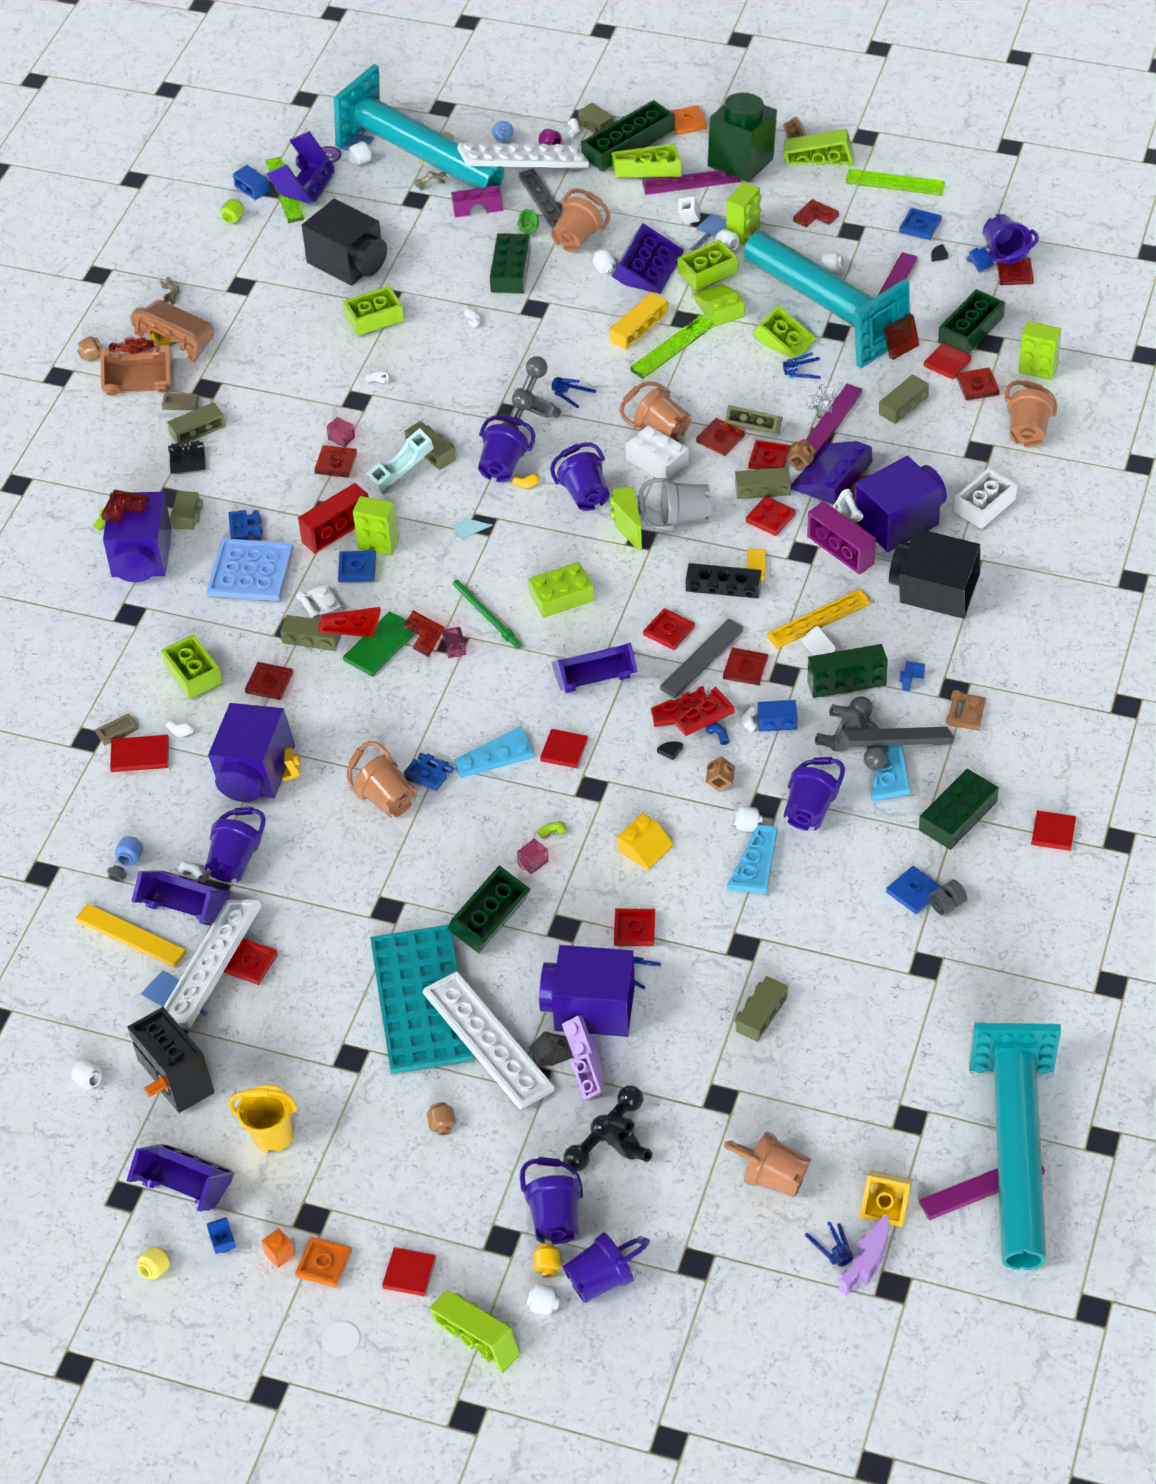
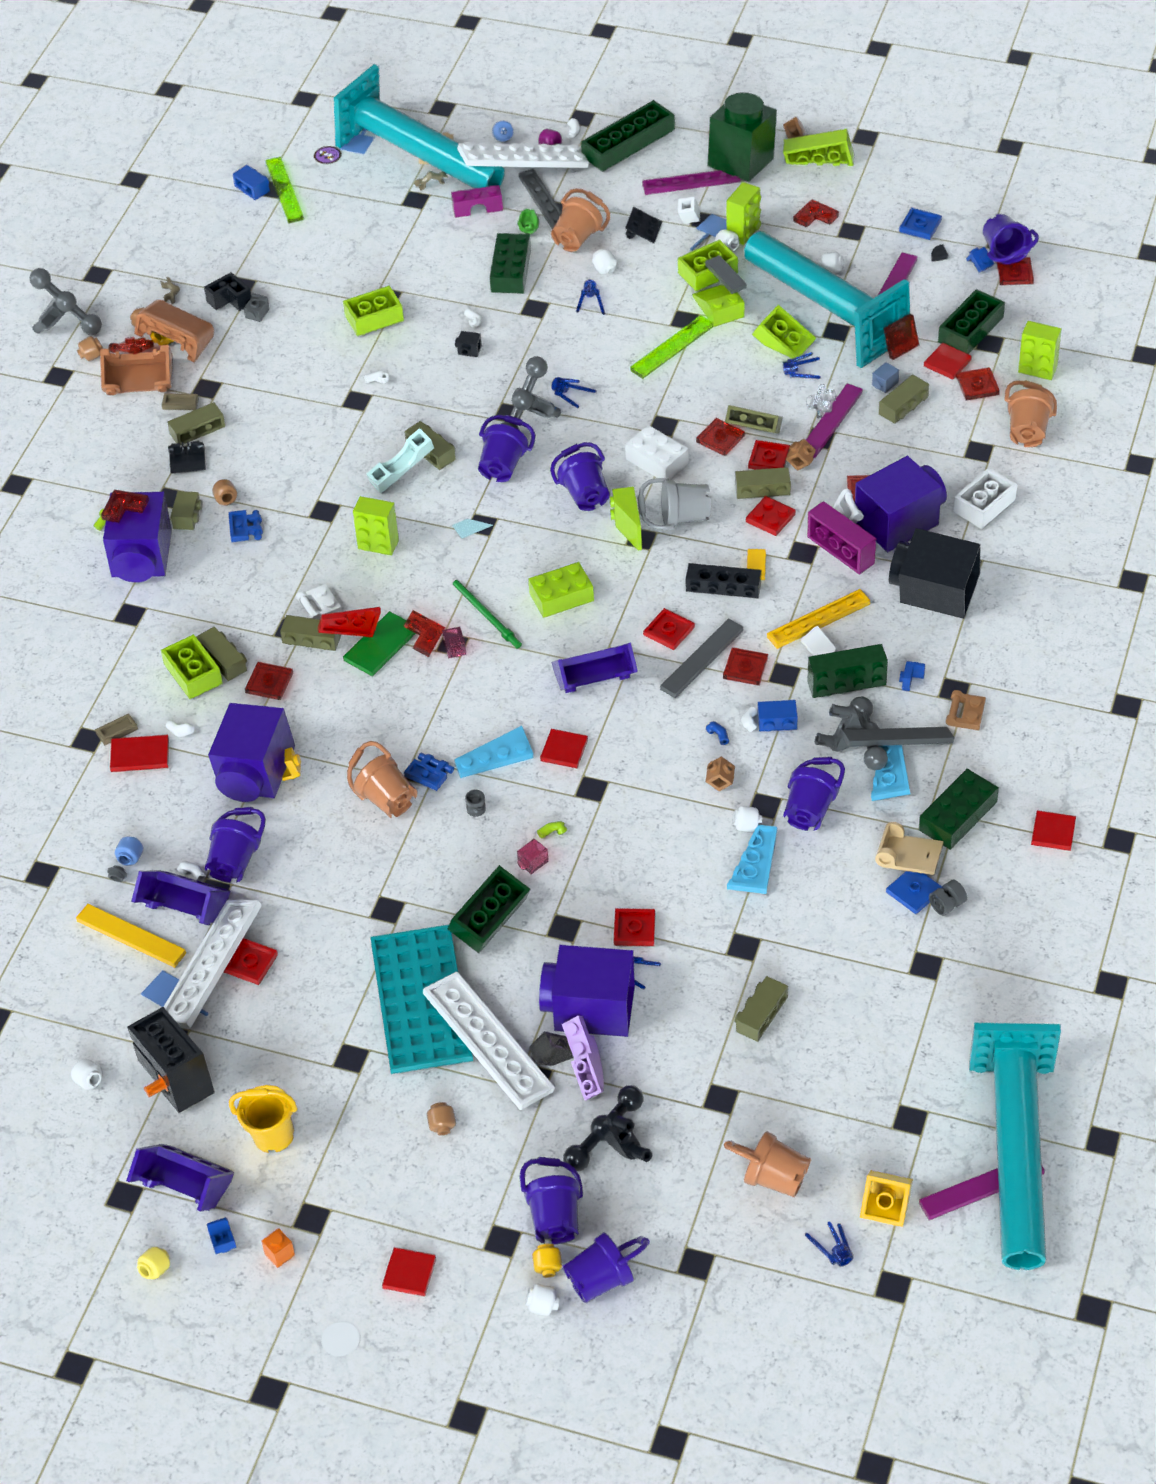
(60, 304): none -> dark grey connector
(223, 653): none -> olive brick
(224, 492): none -> medium nougat head
(227, 290): none -> black brick
(232, 211): lime head -> none
(250, 569): light blue plate -> none
(256, 307): none -> dark grey brick
(314, 174): dark purple windscreen -> none
(323, 1262): orange plate -> none
(330, 519): red brick -> none
(335, 461): clear red plate -> none
(340, 432): clear pink brick -> none
(344, 242): black container -> none
(356, 566): blue plate -> none
(360, 153): white head -> none
(468, 343): none -> black brick
(475, 803): none -> dark grey wheel
(476, 1329): lime wedge -> none
(527, 482): yellow arm -> none
(590, 289): none -> clear blue plant
(594, 118): olive brick -> none
(638, 320): yellow brick -> none
(642, 225): none -> black hinge
(644, 841): yellow slope -> none
(647, 162): lime wedge -> none
(647, 261): dark purple slope -> none
(657, 411): nougat piece -> none
(669, 711): red wing -> none
(670, 749): black tile -> none
(689, 120): orange plate -> none
(707, 712): red wing -> none
(725, 274): none -> dark grey tile
(834, 470): dark purple slope -> none
(869, 1257): lavender slope -> none
(885, 377): none -> sand blue brick
(895, 182): clear neon green tile -> none
(907, 852): none -> tan door

